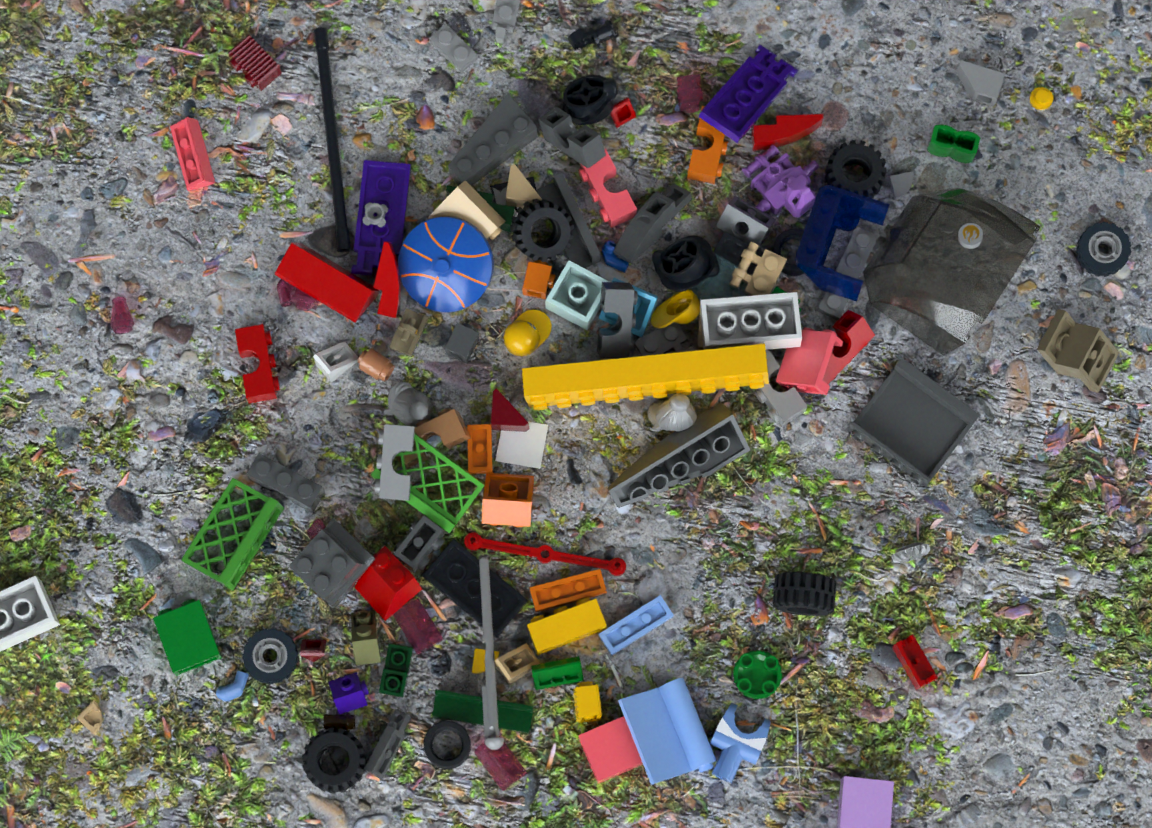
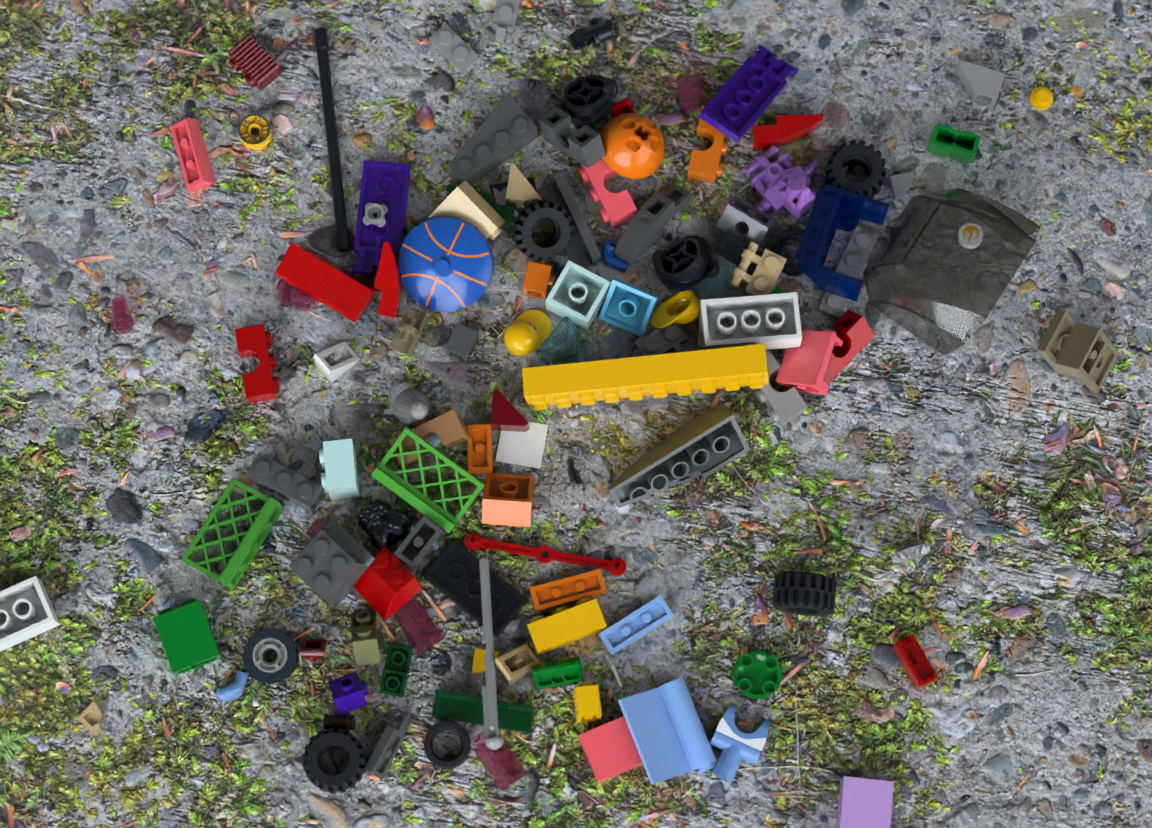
(246, 128): none -> yellow wheel
(340, 467): none -> light aqua brick
(375, 365): nougat brick -> none
(383, 523): none -> black hair
(394, 441): light grey arch -> none
(563, 345): none -> clear light blue slope
(617, 340): dark grey arch -> none
(632, 145): none -> orange piece
(672, 414): light grey hair -> none
(913, 423): dark grey panel -> none
(1097, 262): black wheel -> none

